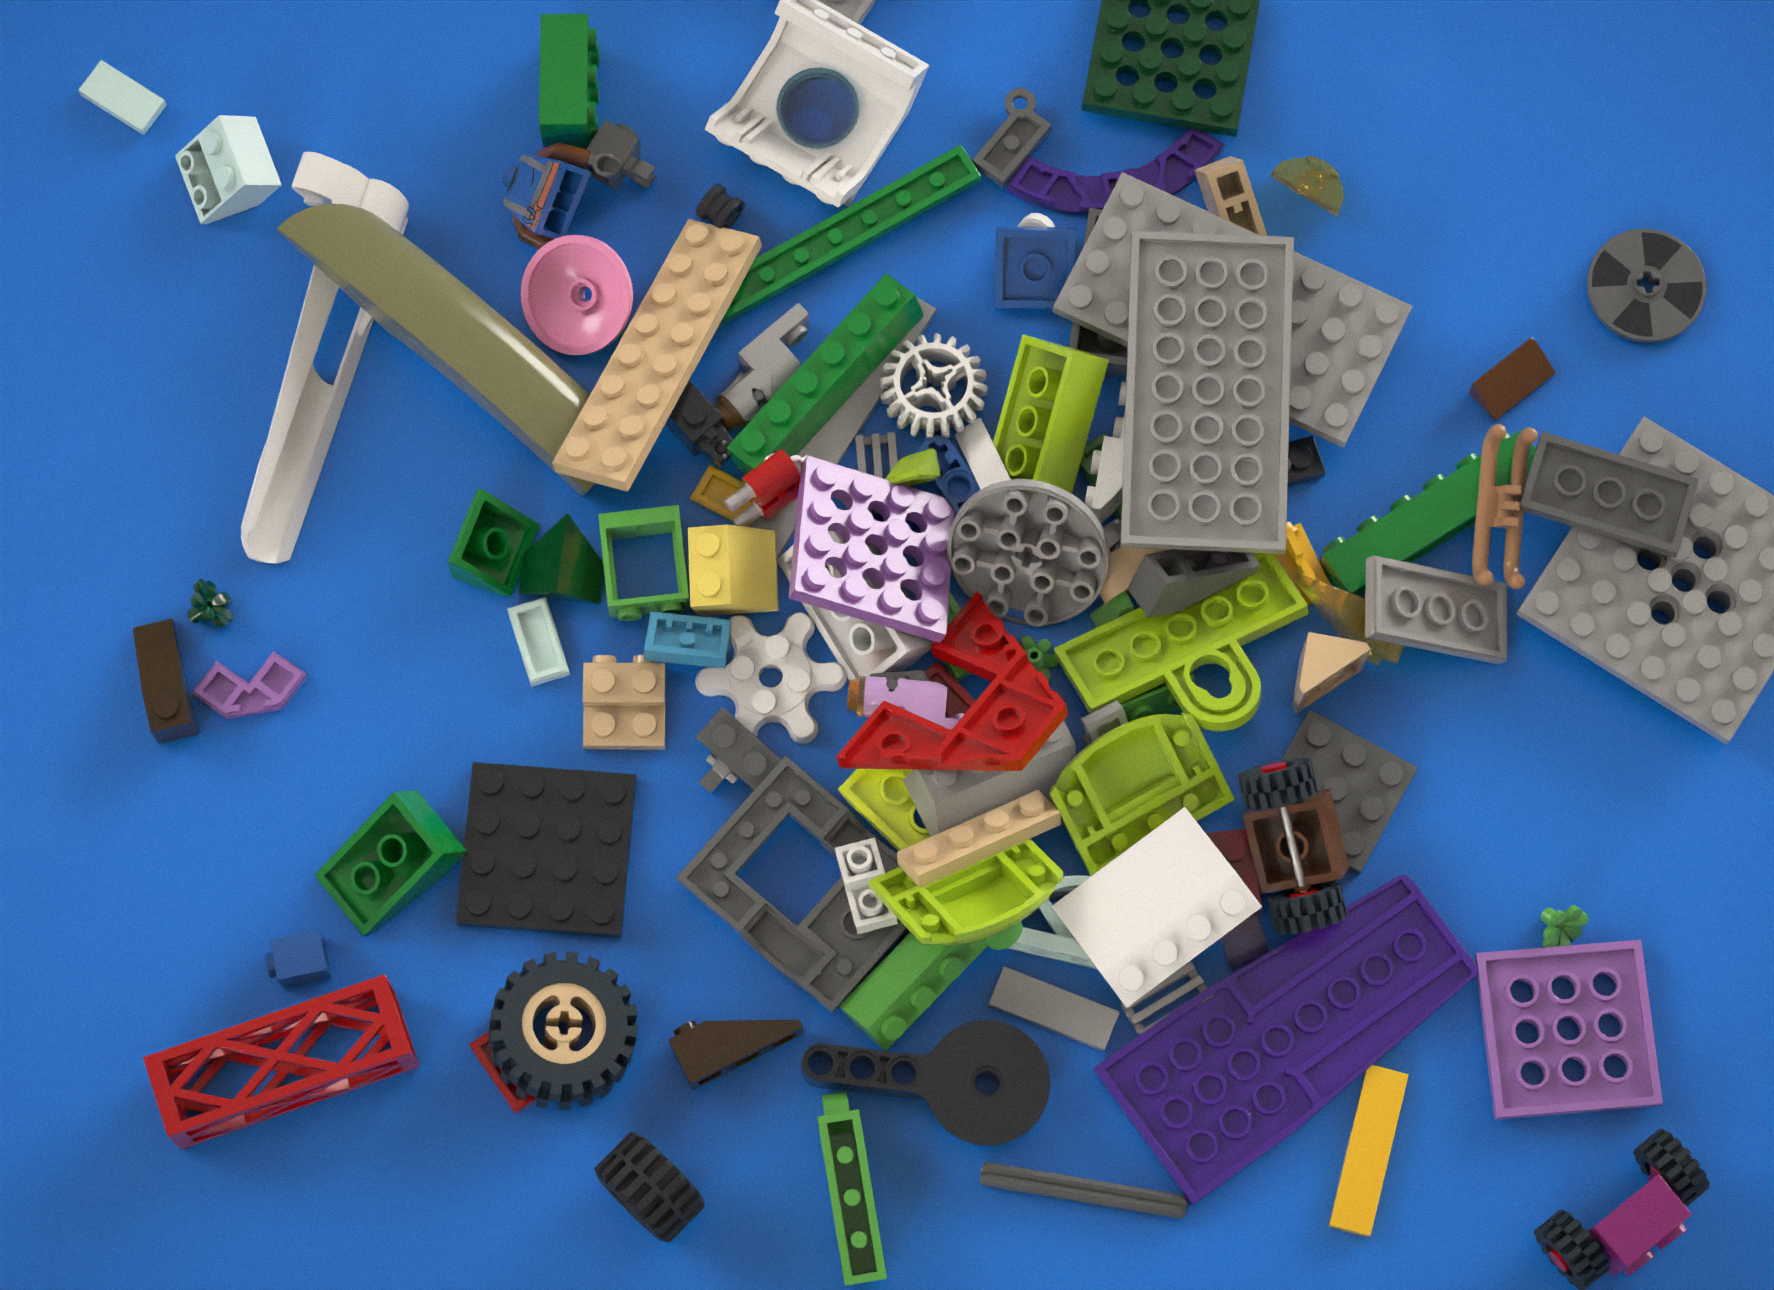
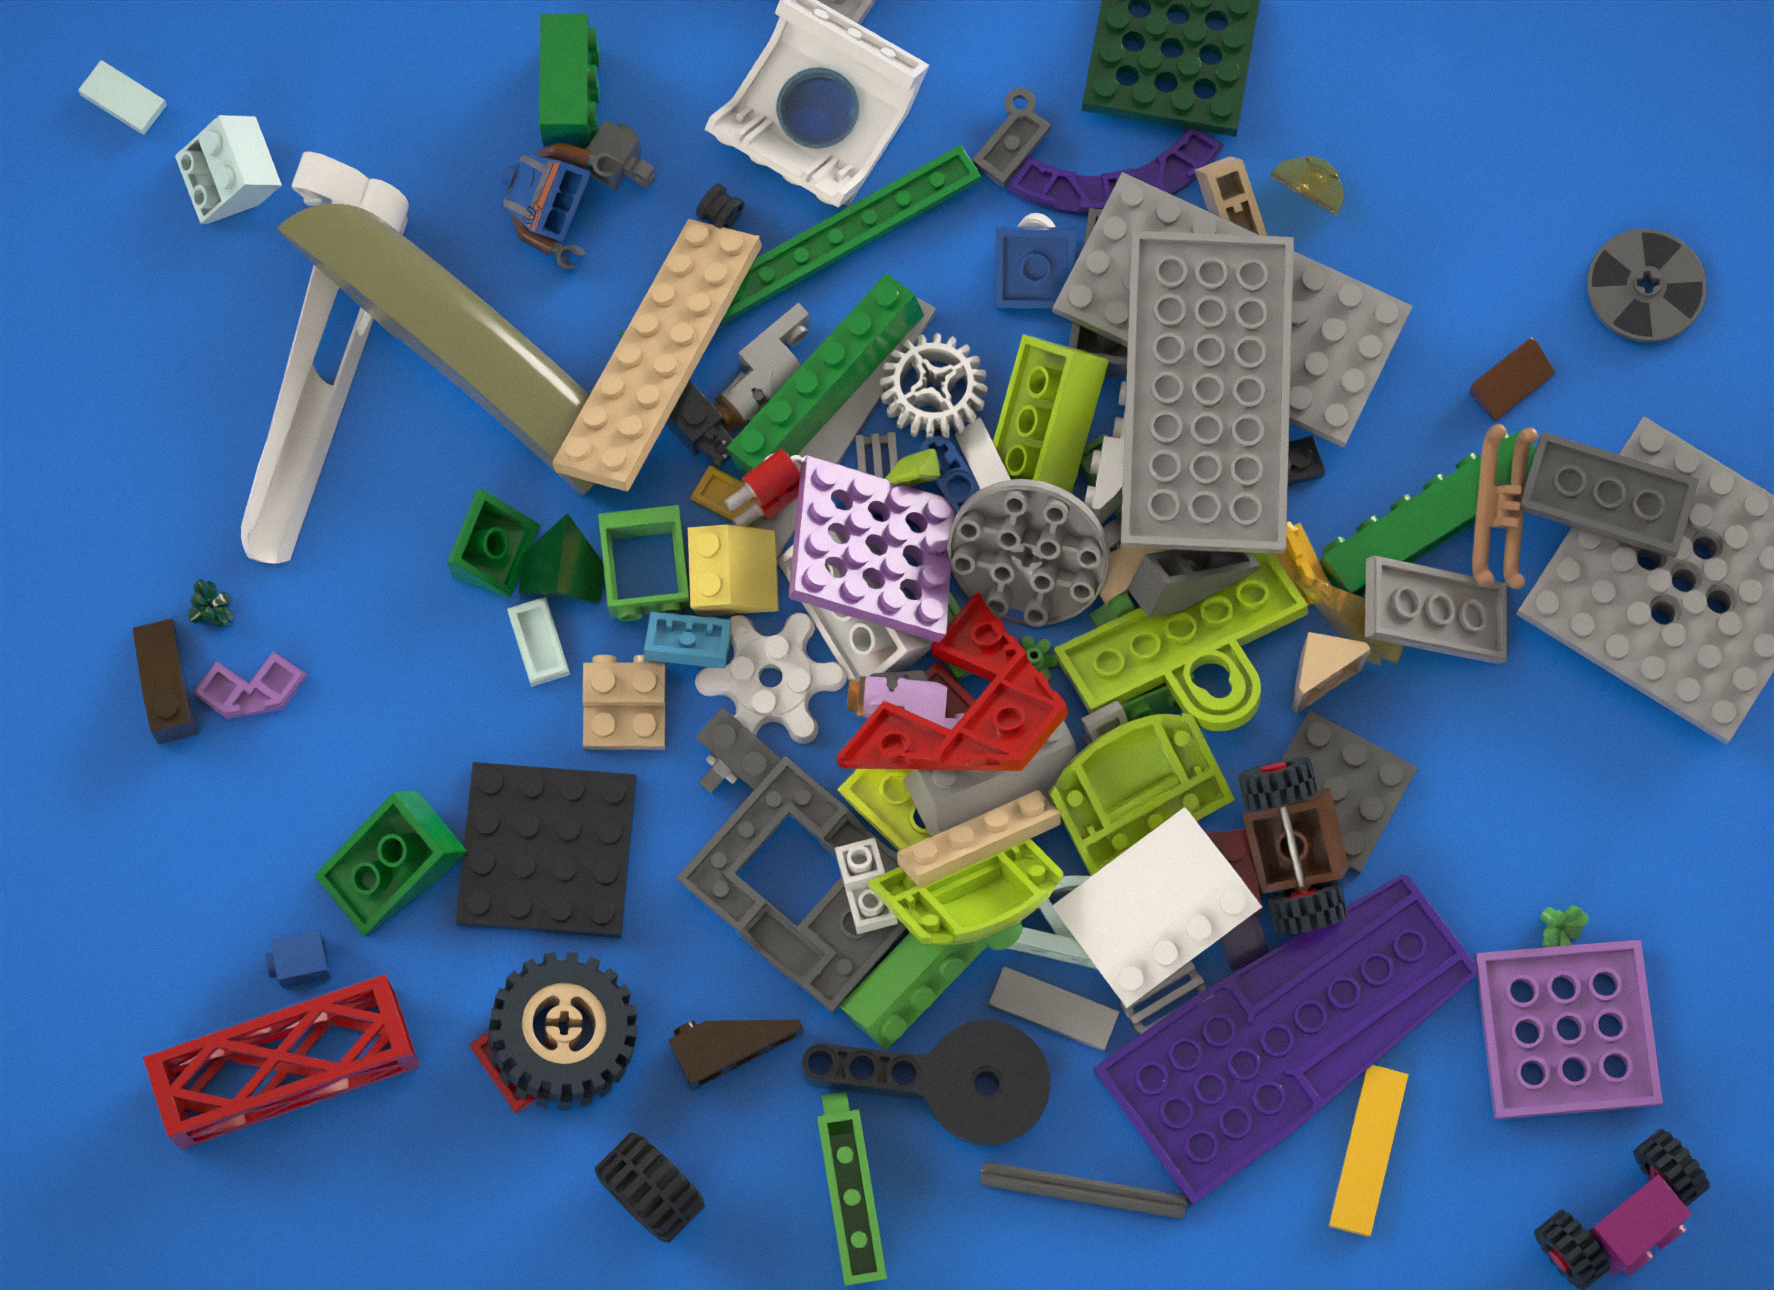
(556, 299): bright pink dish -> none

